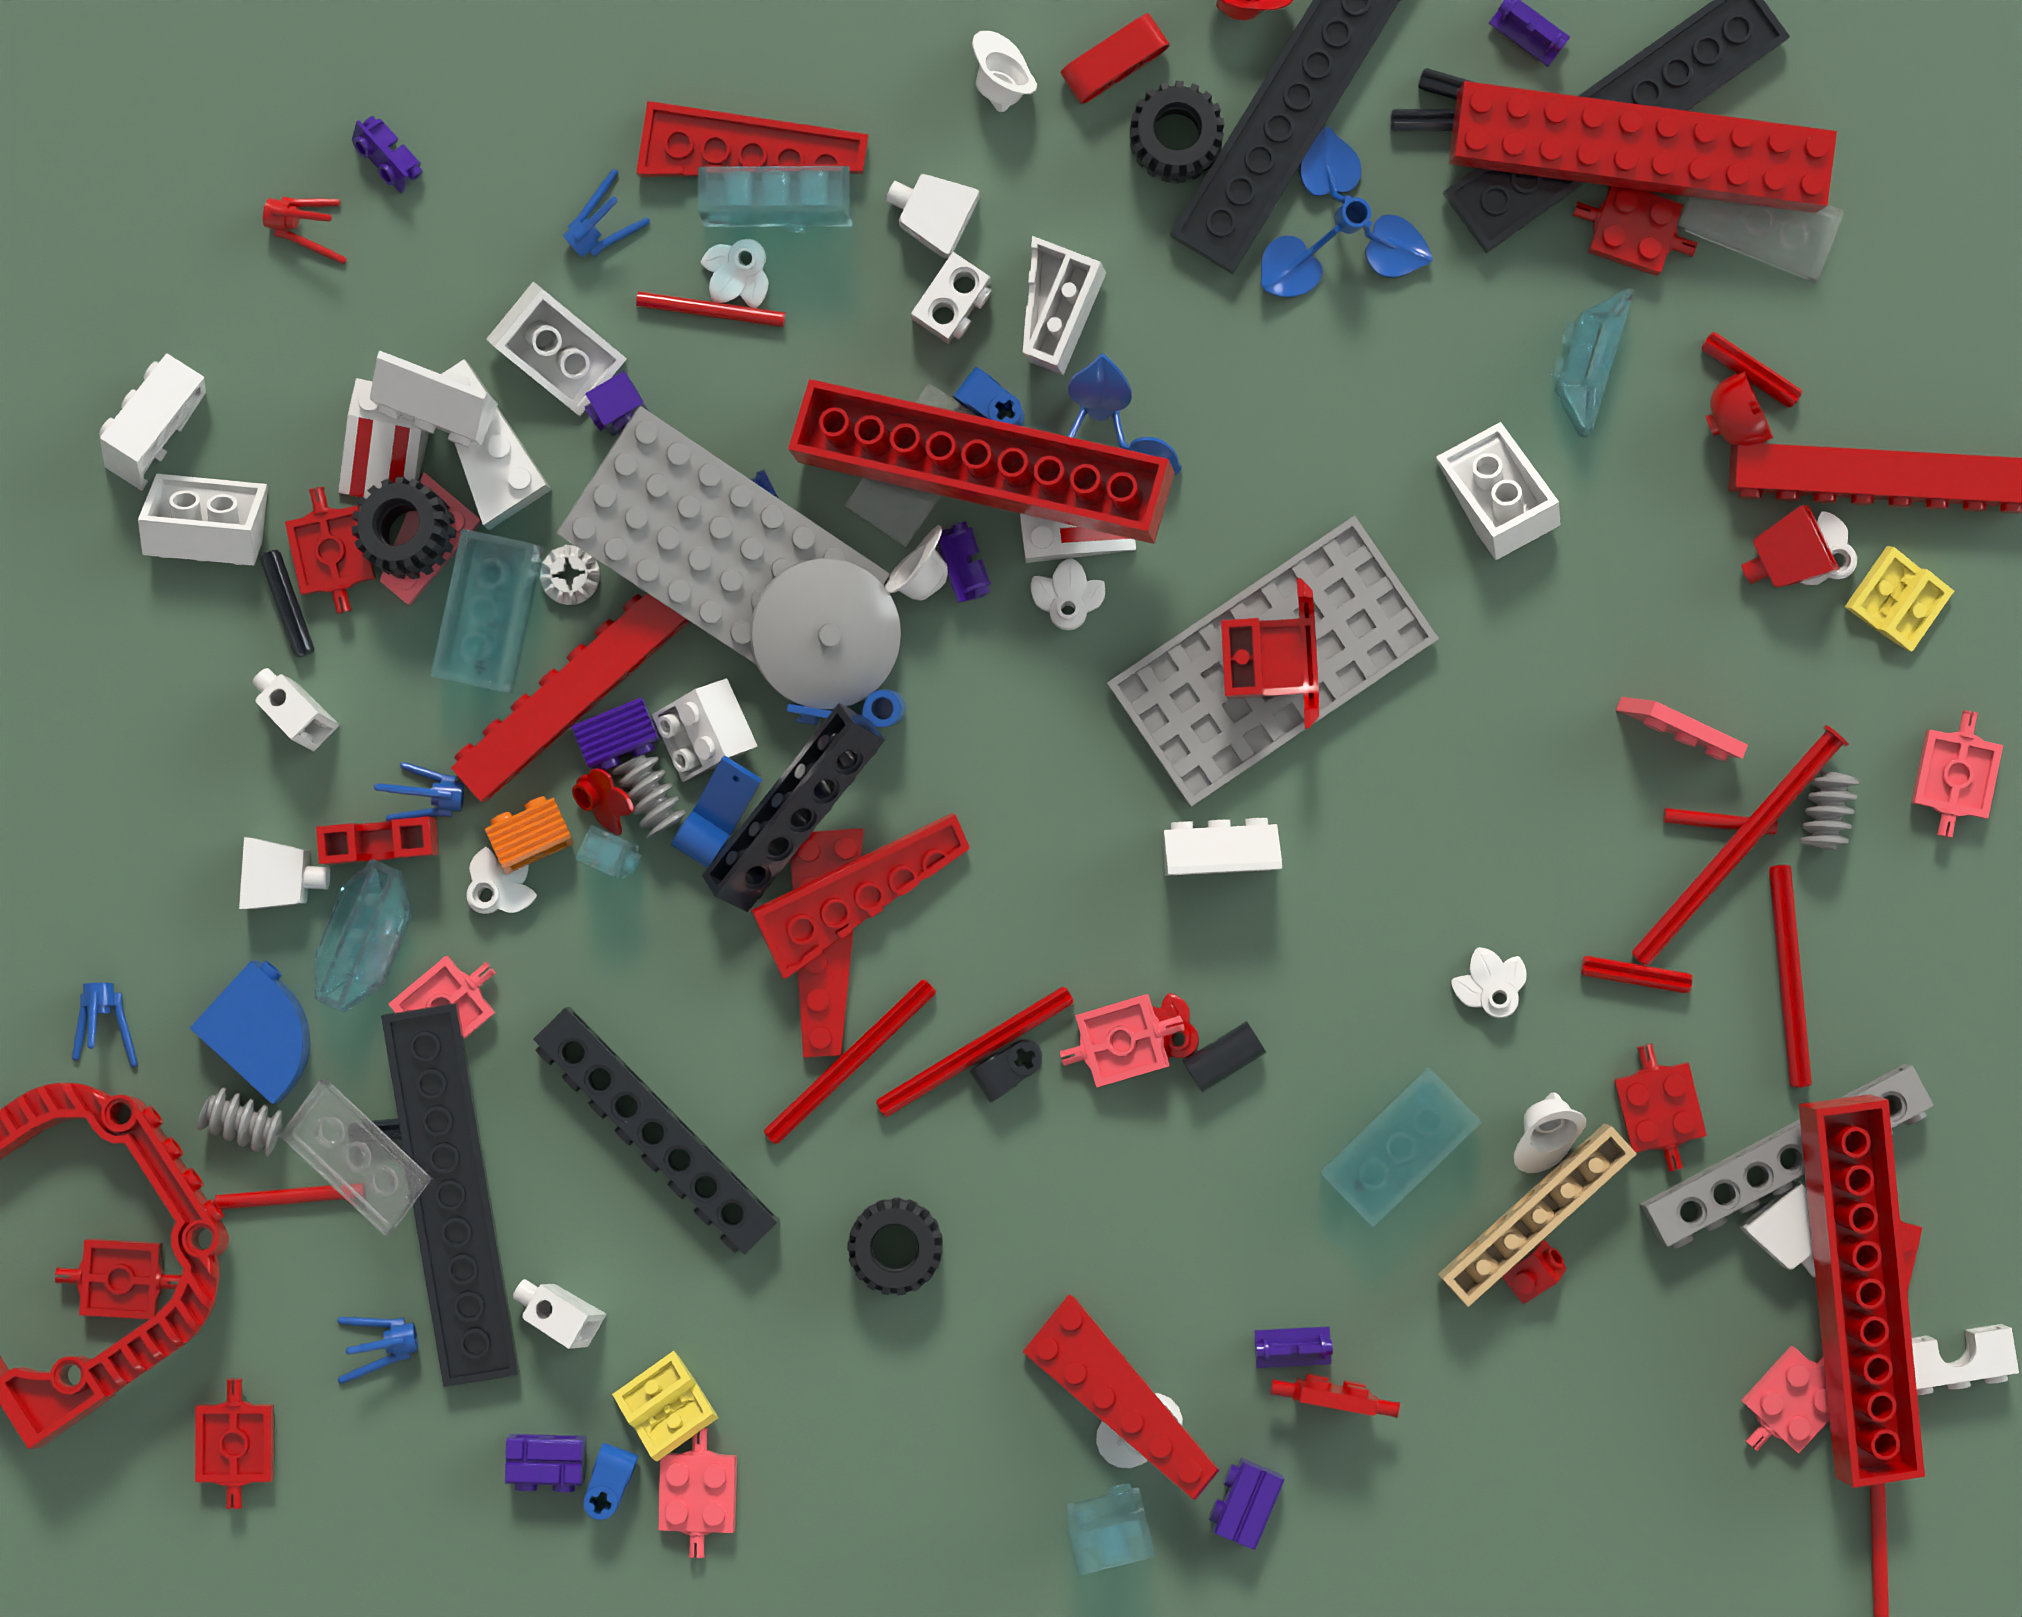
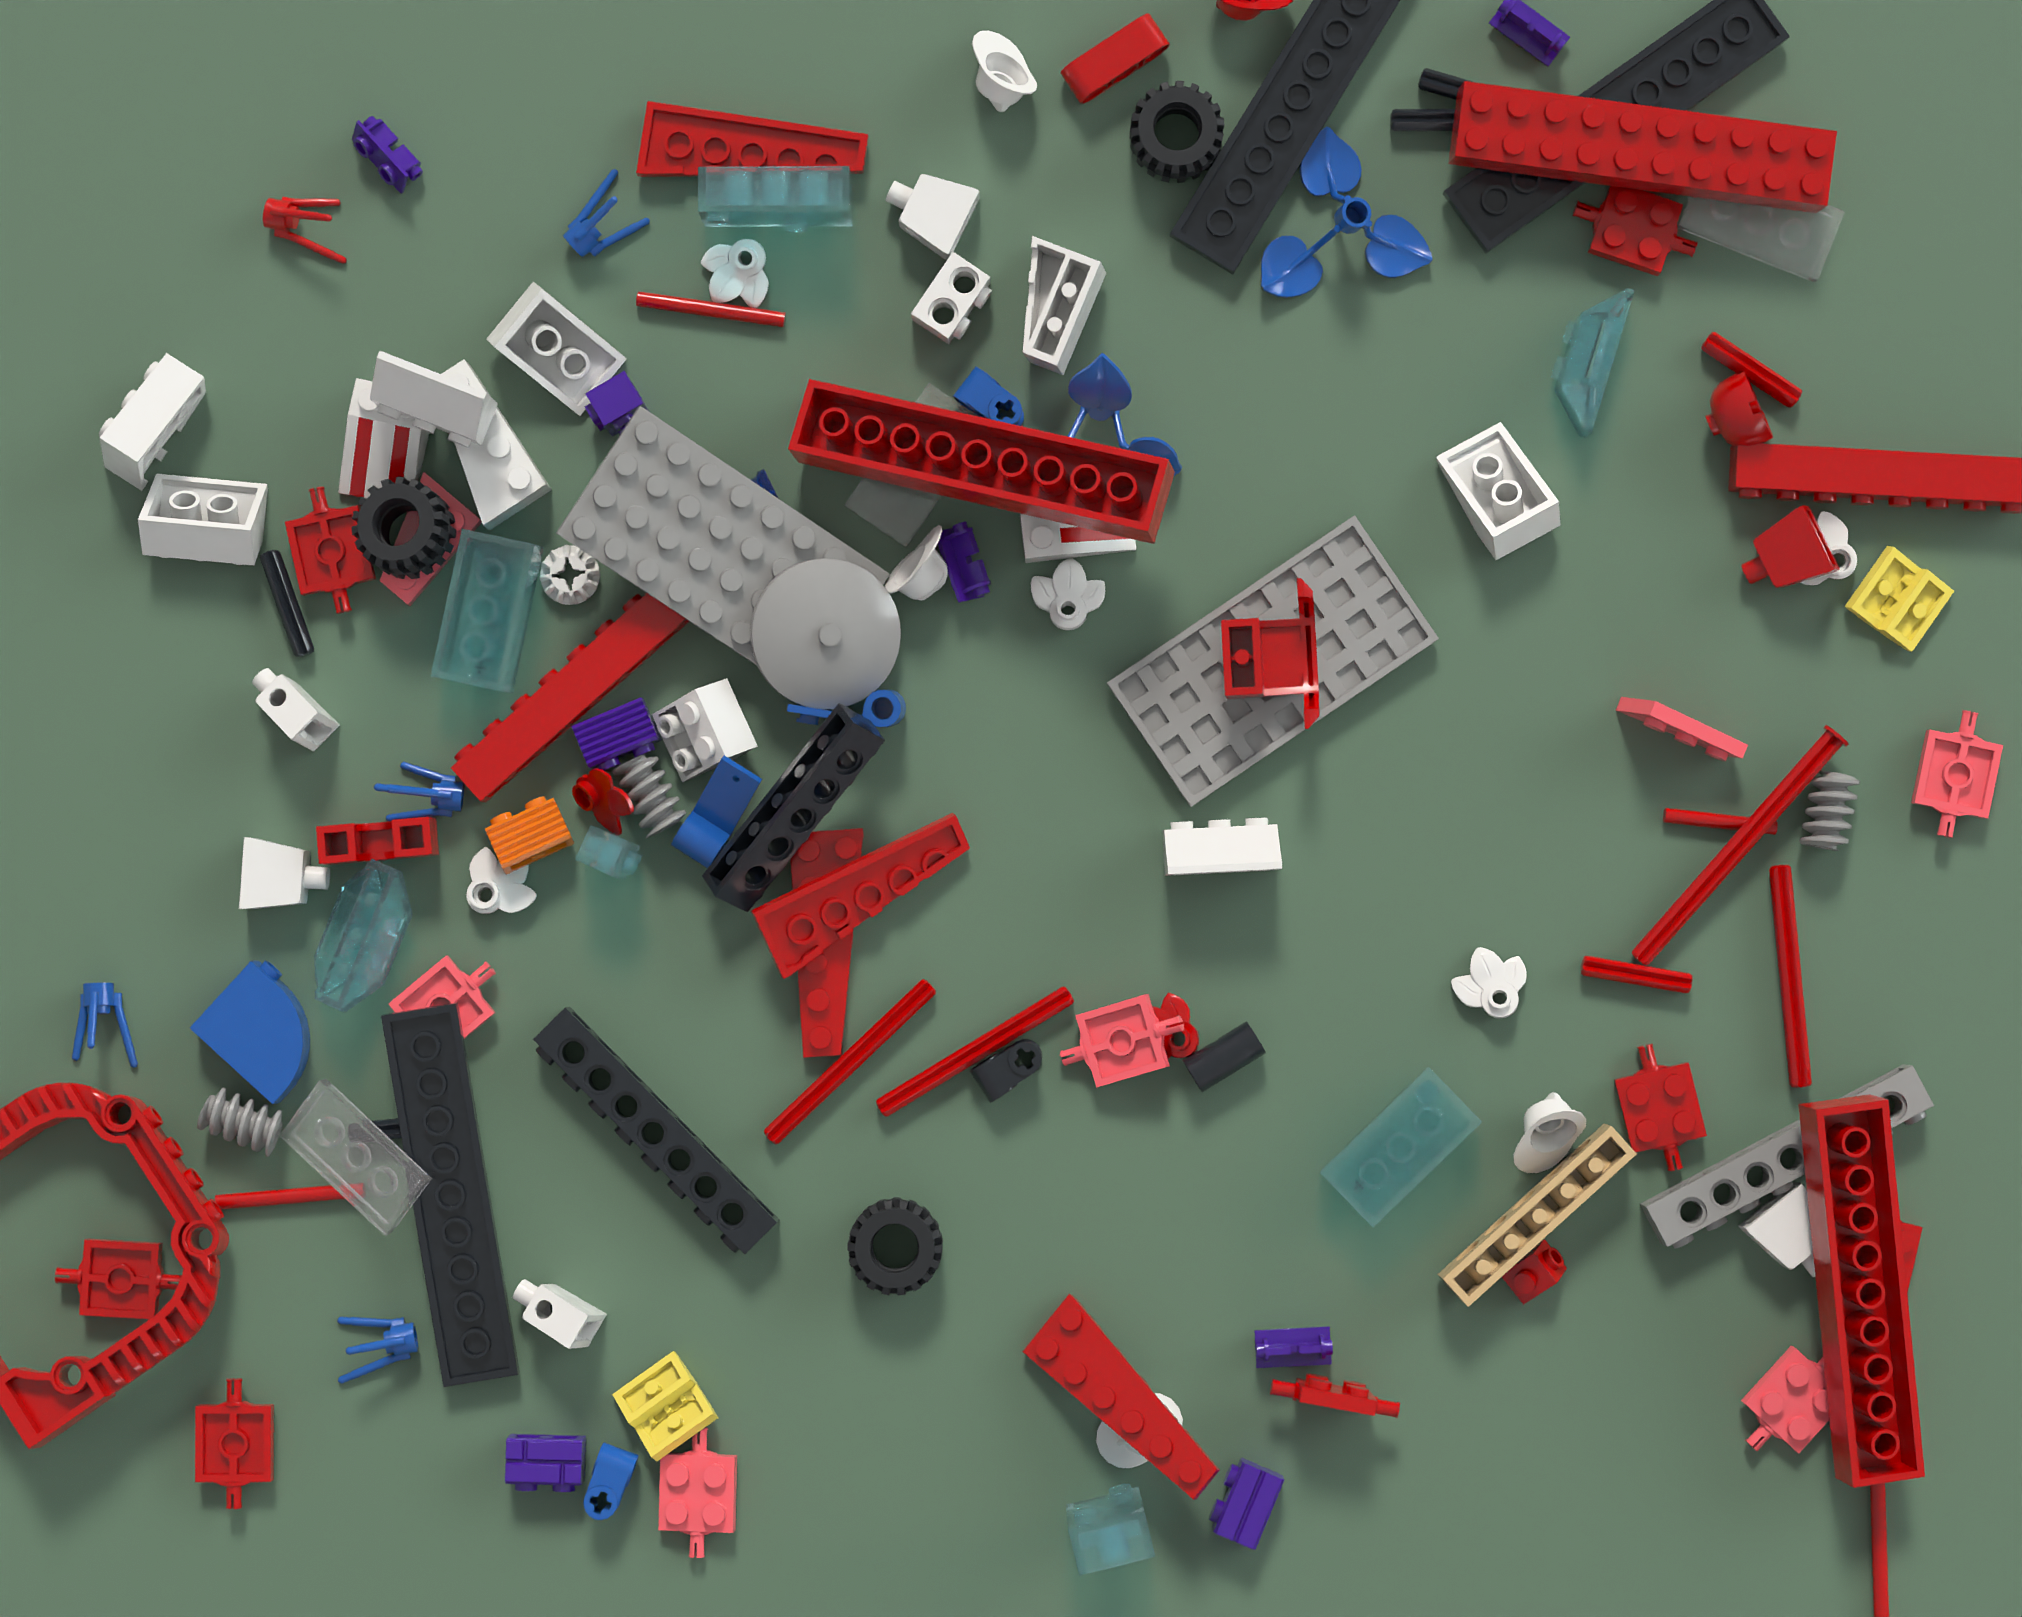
(1987, 1356): white arch -> none

